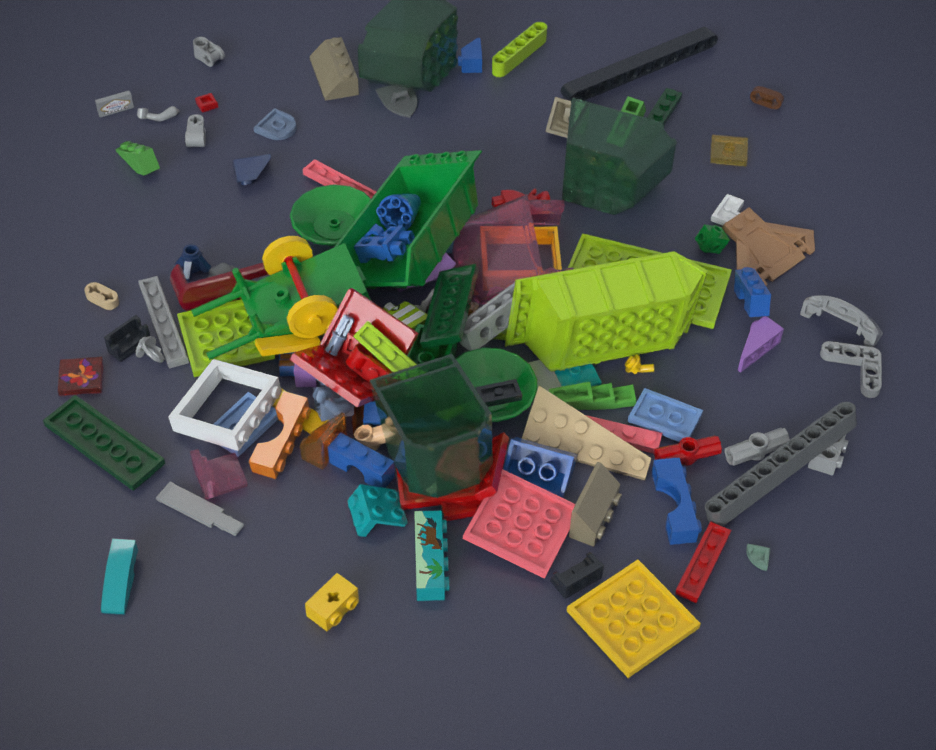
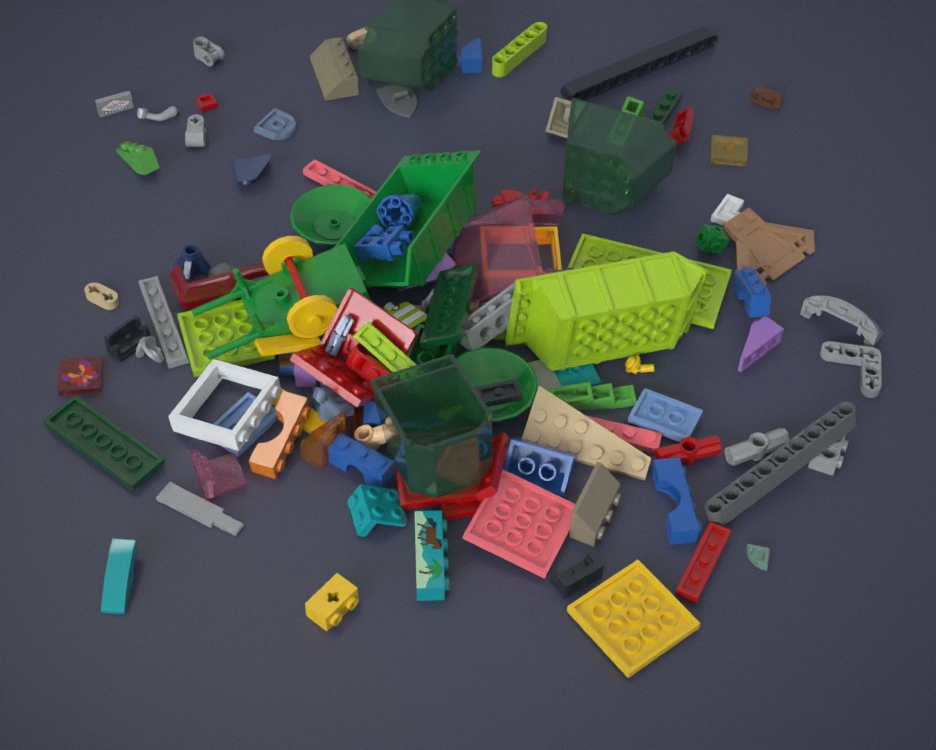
(356, 38): none -> tan beam
(682, 126): none -> red plate

